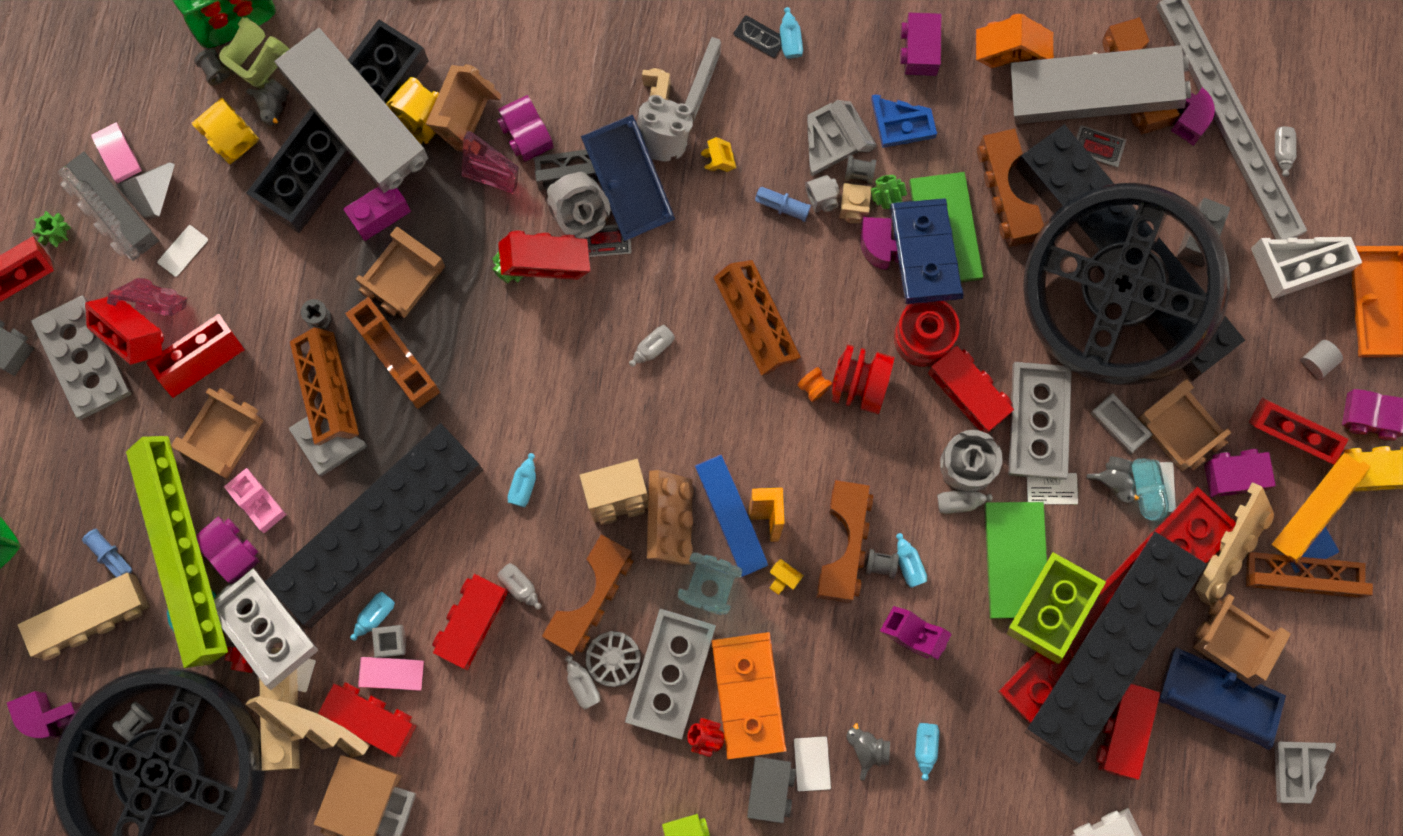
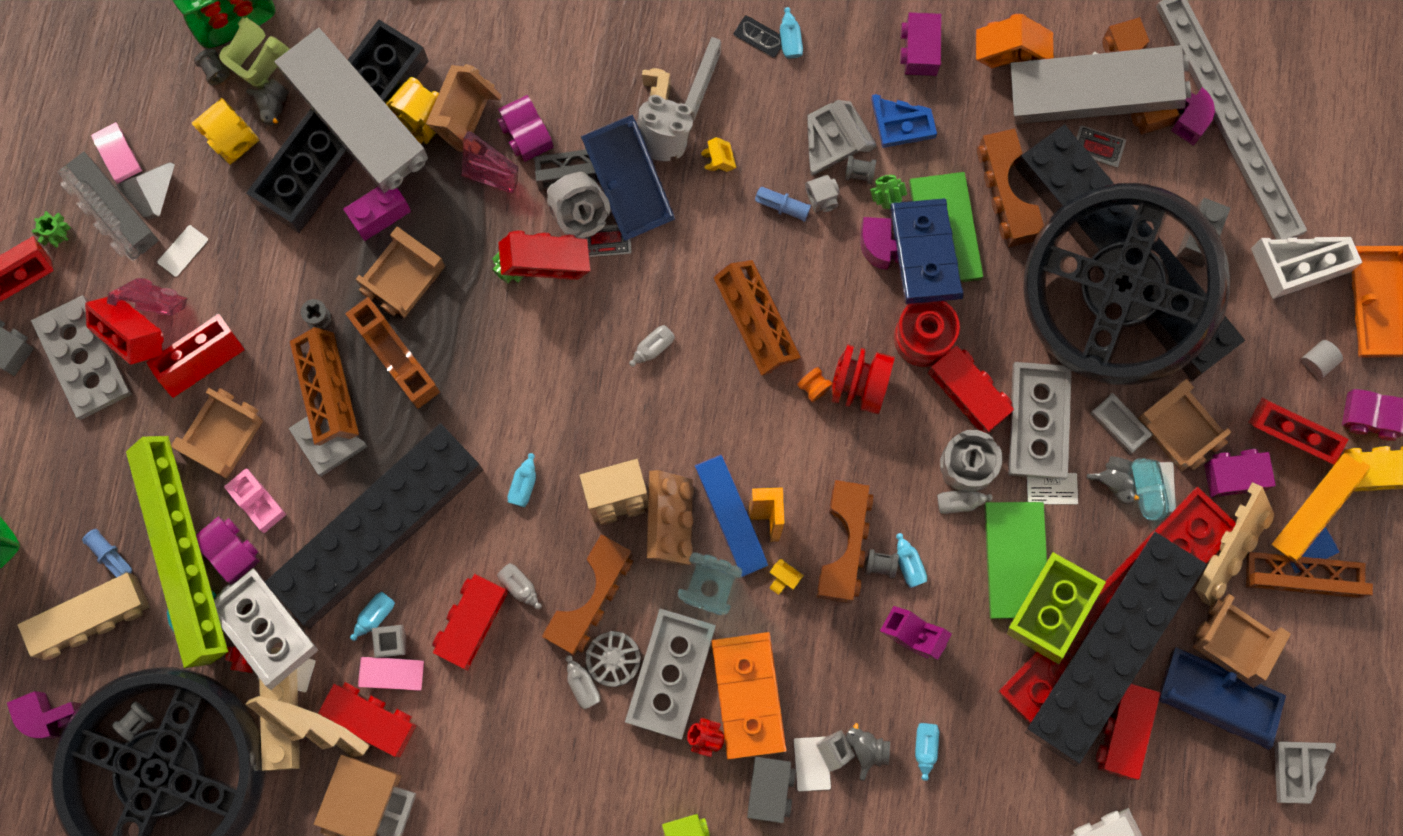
(835, 750): none -> light grey brick
(855, 202): tan bracket -> none
(1285, 148): light grey piece -> none

